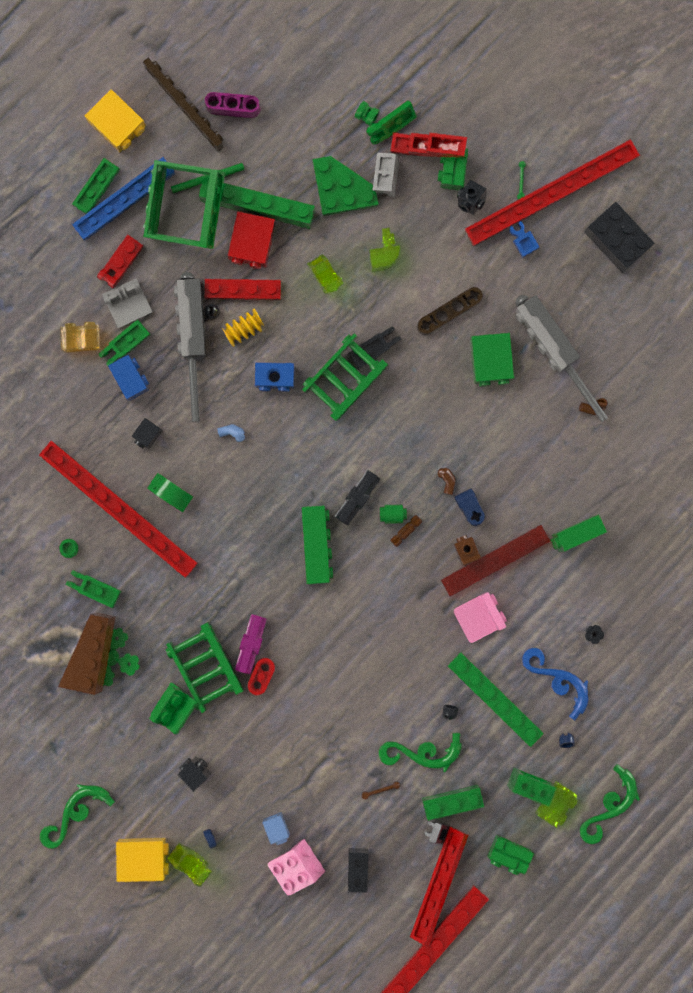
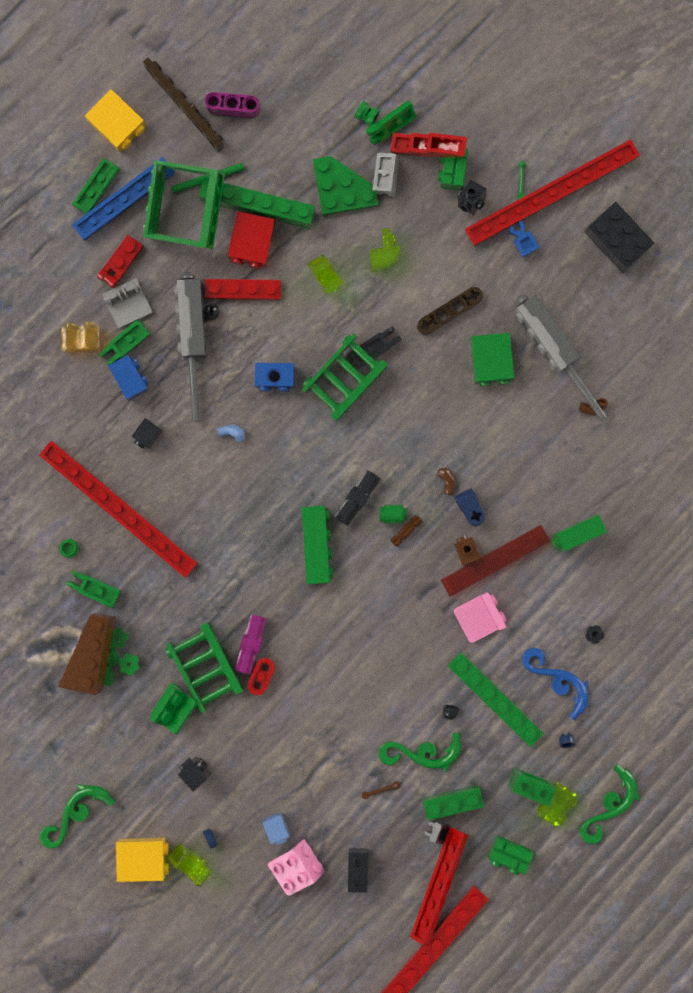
(170, 492): green brick -> none
(243, 327): yellow piece -> none

